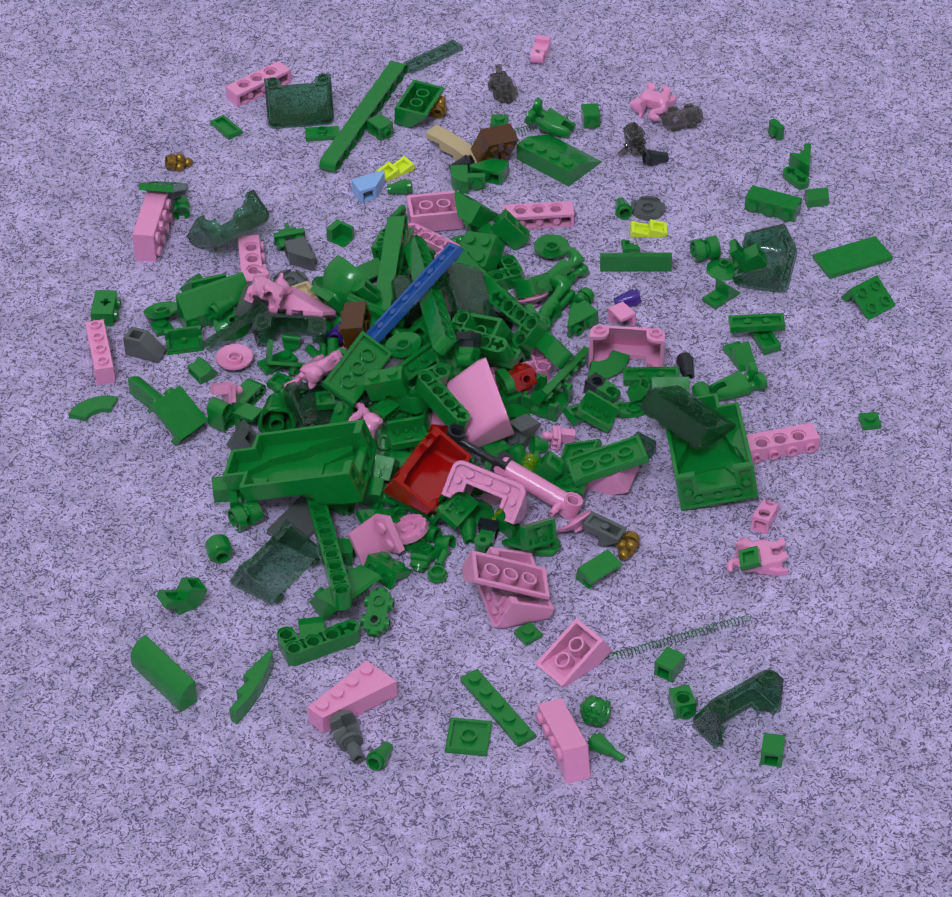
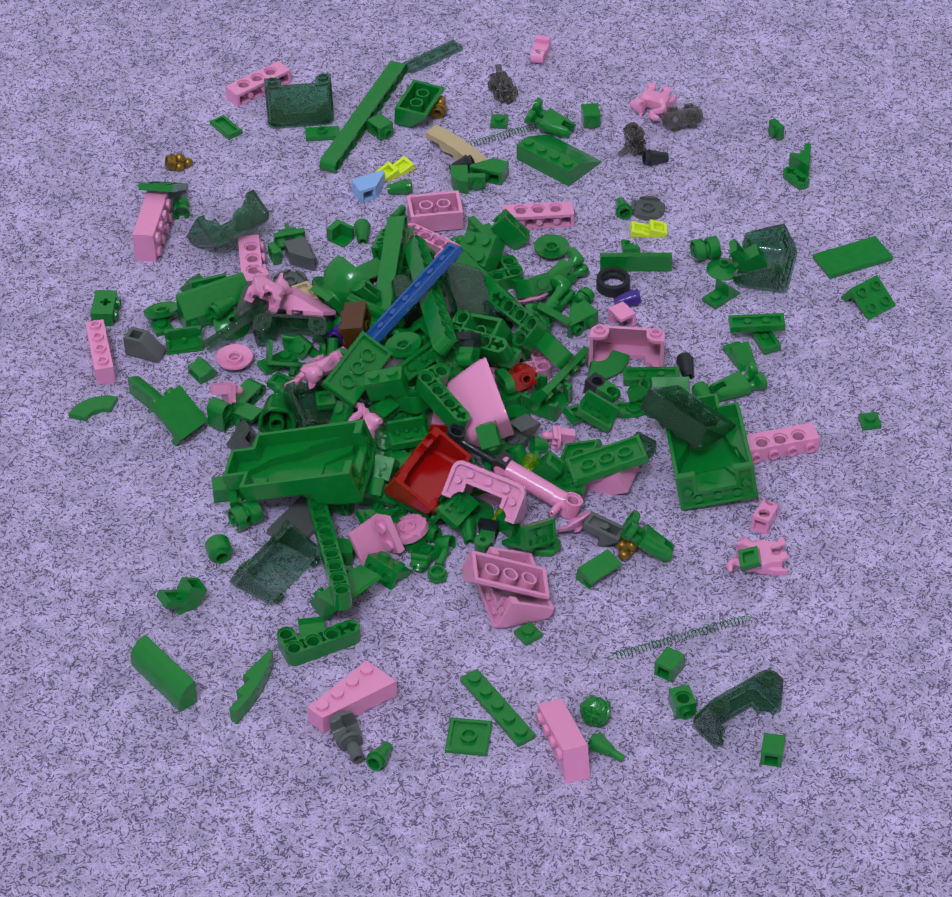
(274, 253): none -> green plate
(300, 346): none -> green plate
(362, 230): none -> green cone
(378, 605): green brick -> none
(472, 211): green slope -> none
(488, 435): none -> green brick
(495, 143): reddish brown brick -> none
(551, 313): none -> green tile
(573, 654): bright pink slope -> none
(612, 291): none -> black tyre
(646, 538): none -> green piece
(773, 203): green brick -> none
(817, 197): green piece -> none

